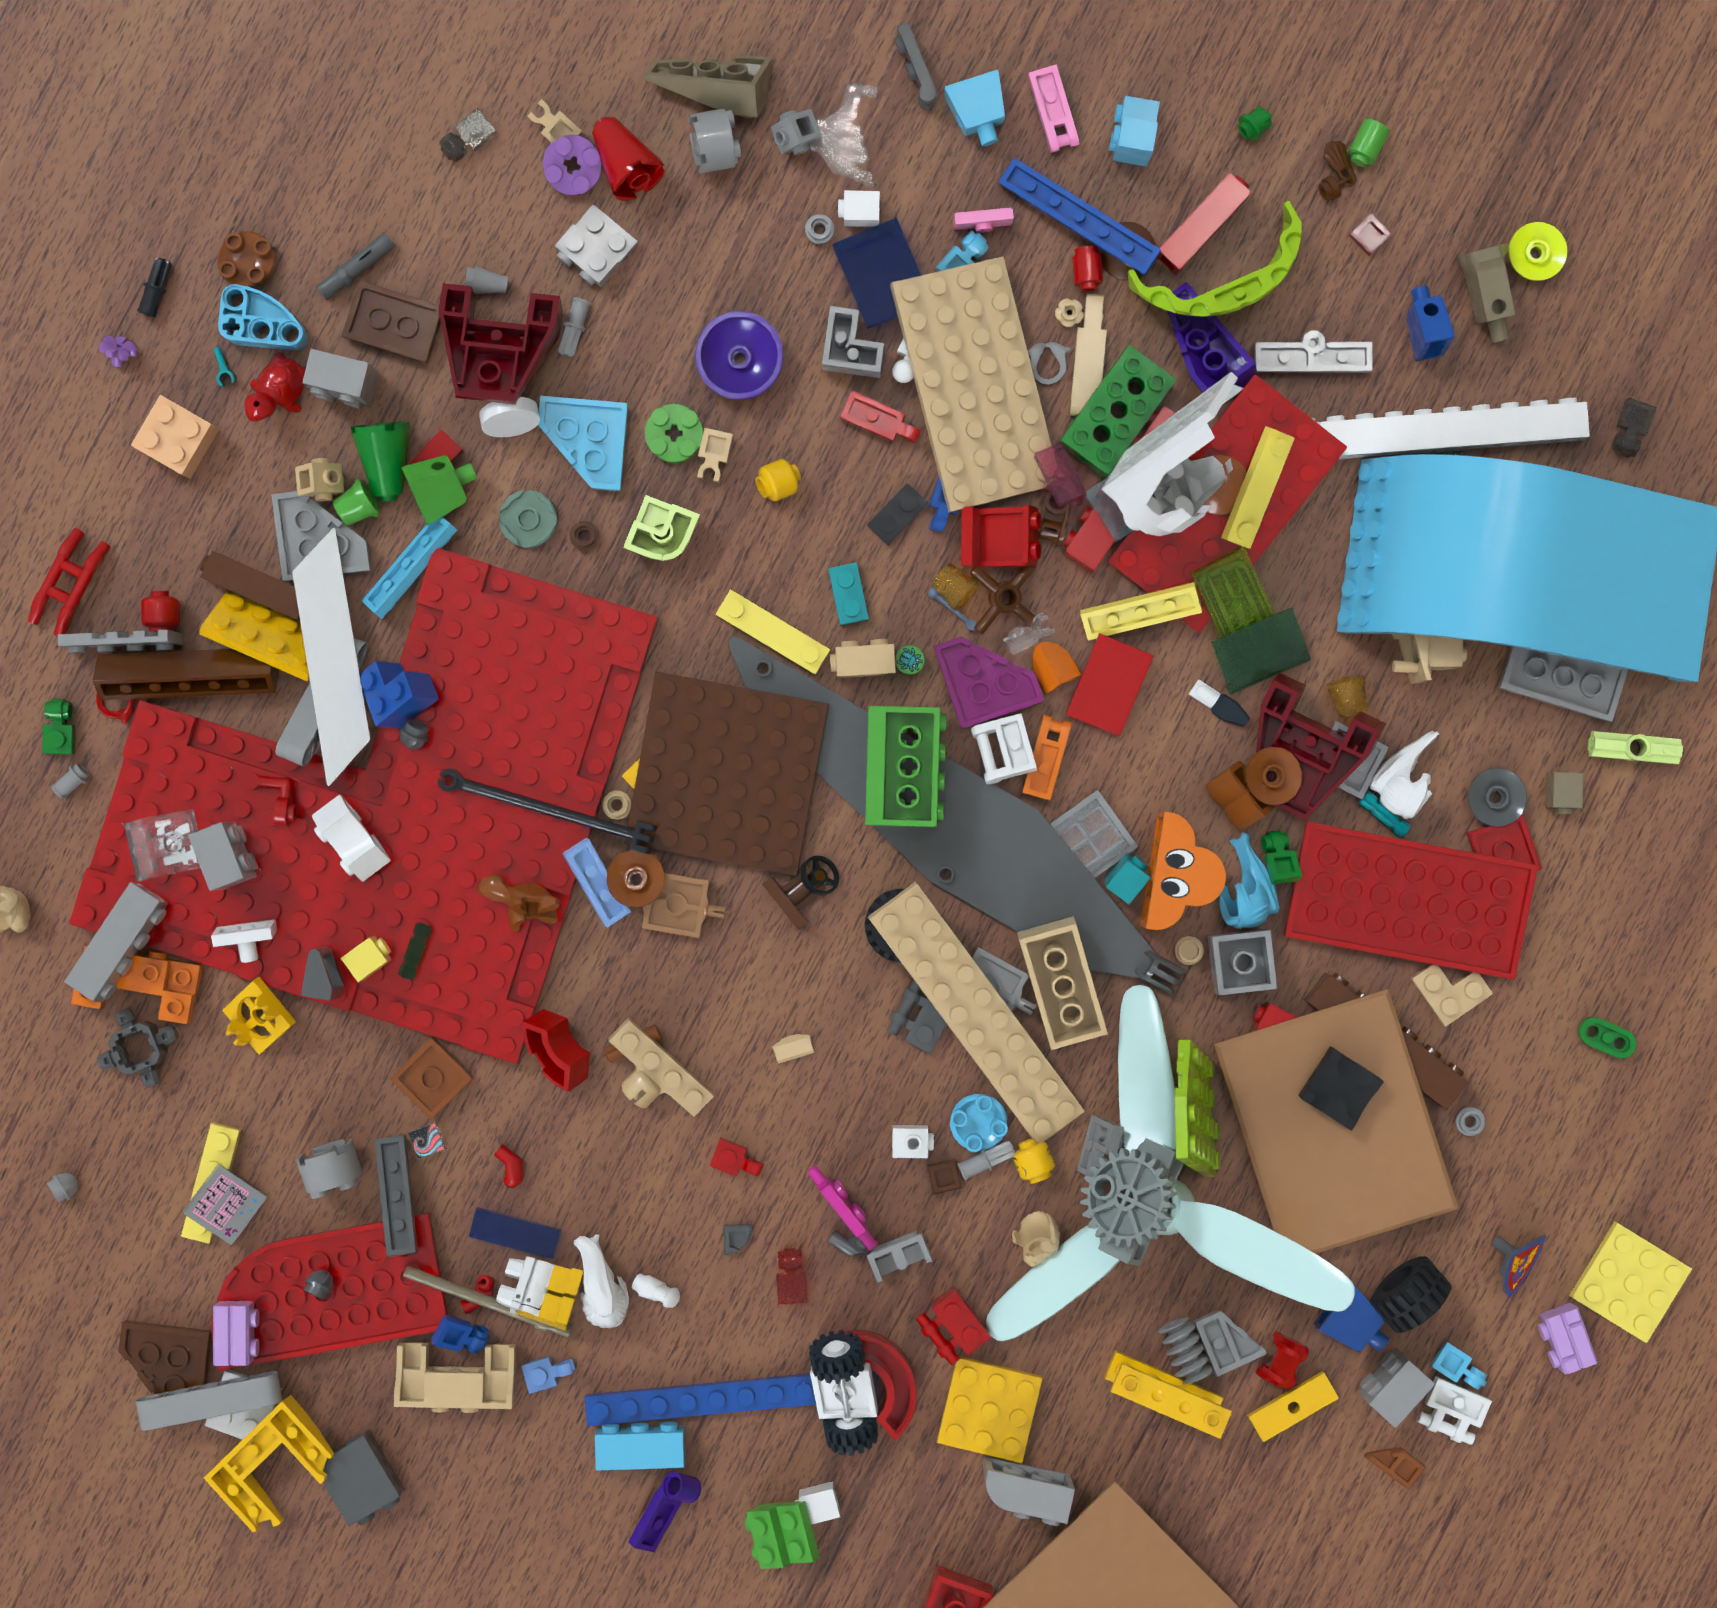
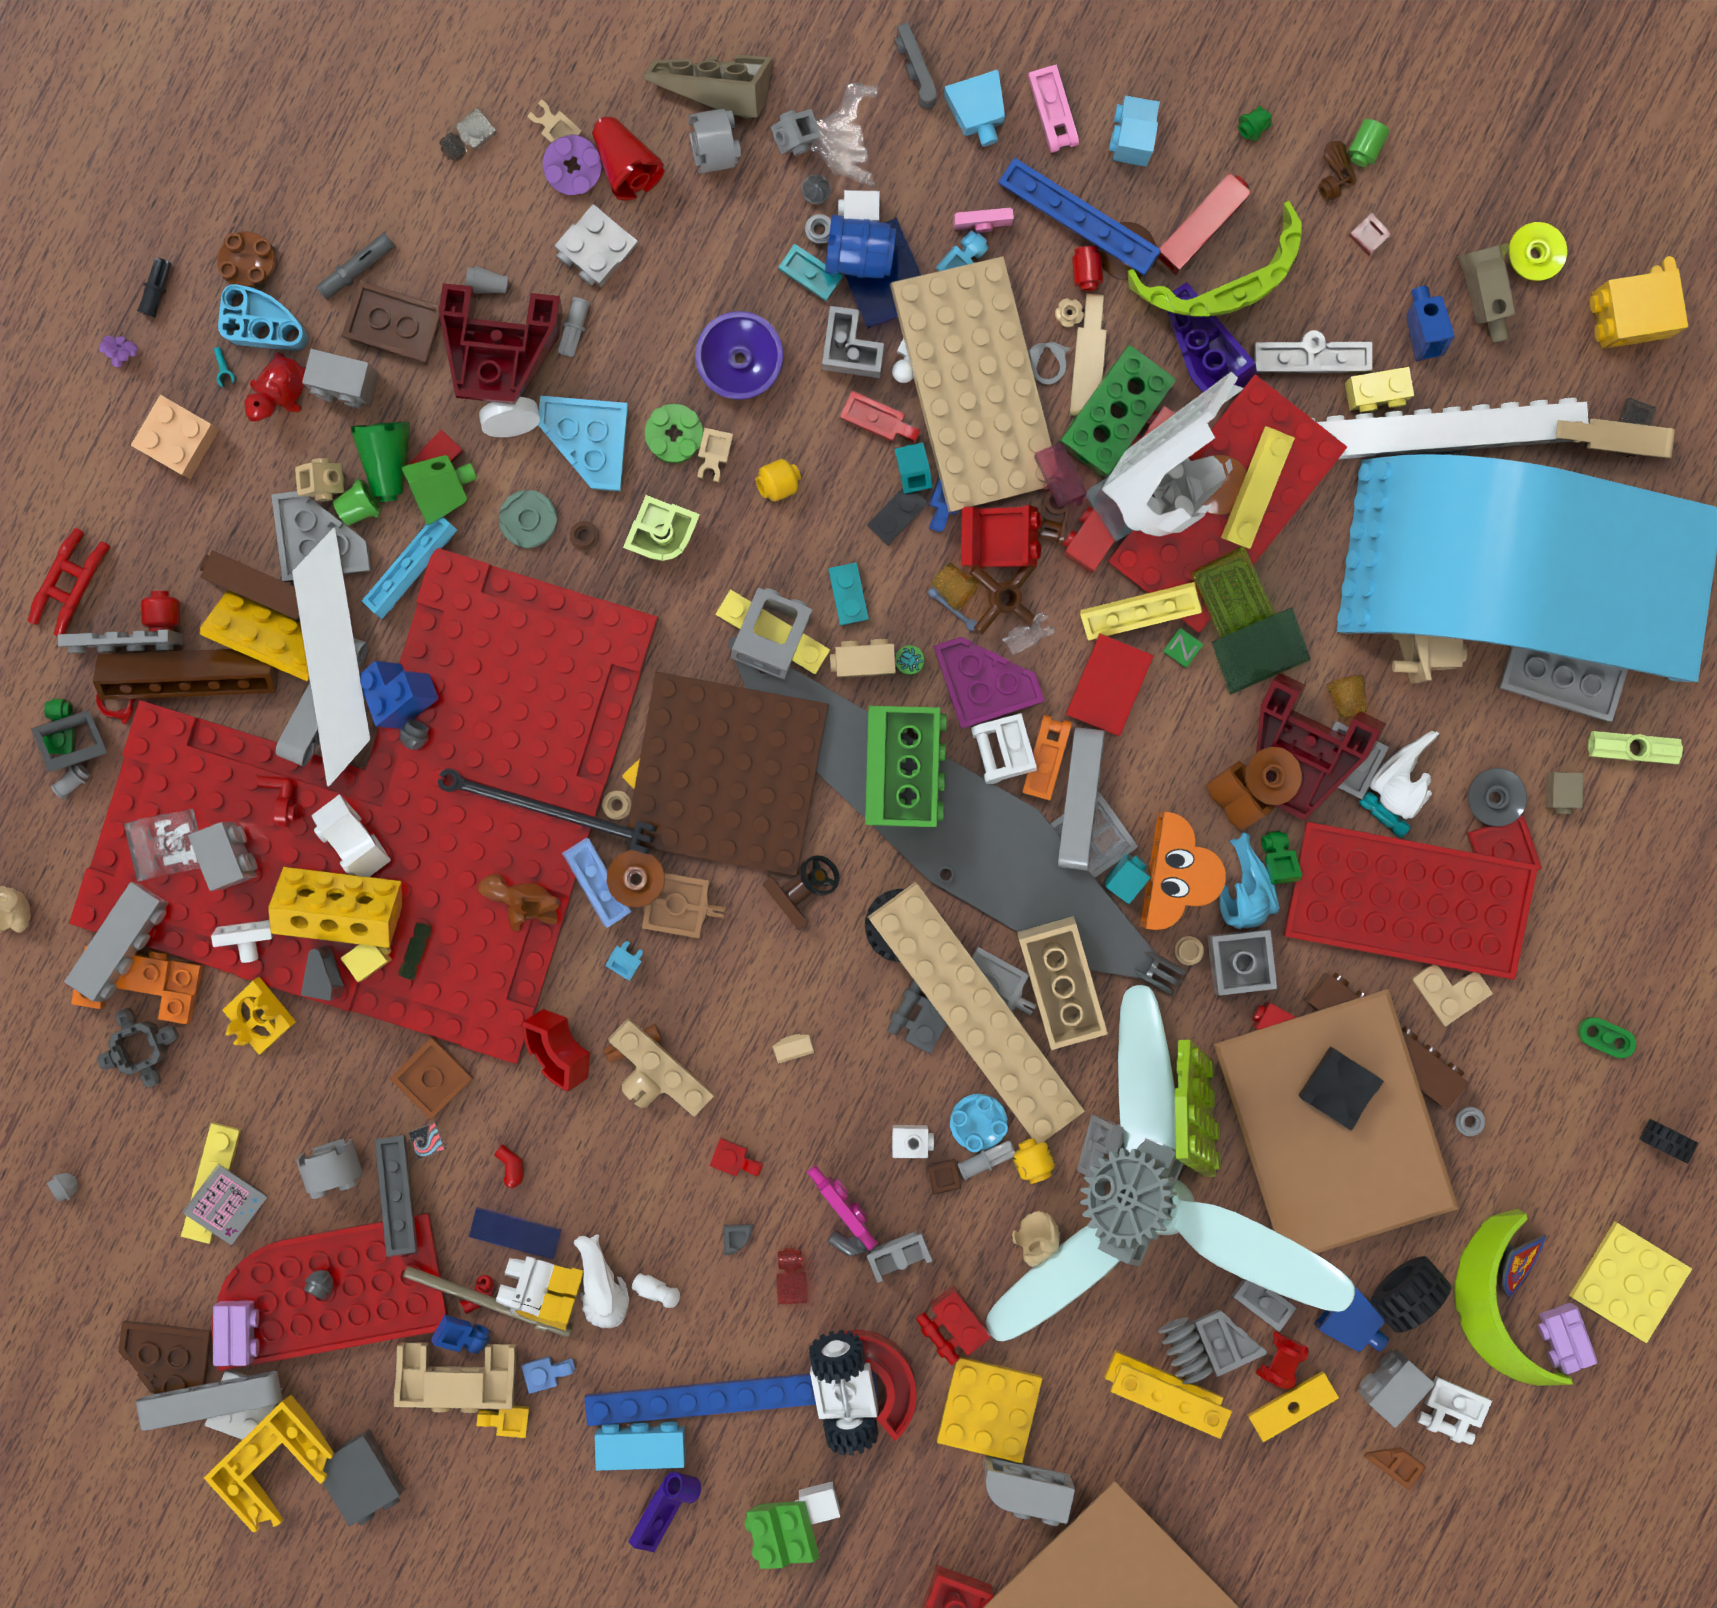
(74, 757): none -> dark grey tile
(335, 907): none -> yellow brick
(508, 1421): none -> yellow plate
(623, 962): none -> medium azure tile
(762, 652): none -> light grey window
(809, 272): none -> teal plate
(816, 189): none -> dark grey plate
(860, 247): none -> blue piece
(913, 468): none -> teal brick
(1053, 666): orange brick -> none
(1081, 799): none -> light grey beam
(1182, 648): none -> green tile
(1220, 704): piece -> none
(1264, 1303): none -> light grey plate
(1379, 389): none -> light yellow brick
(1454, 1363): medium azure plate -> none
(1478, 1306): none -> lime windscreen
(1619, 437): none -> tan piece
(1640, 307): none -> yellow container
(1668, 1141): none -> black tyre

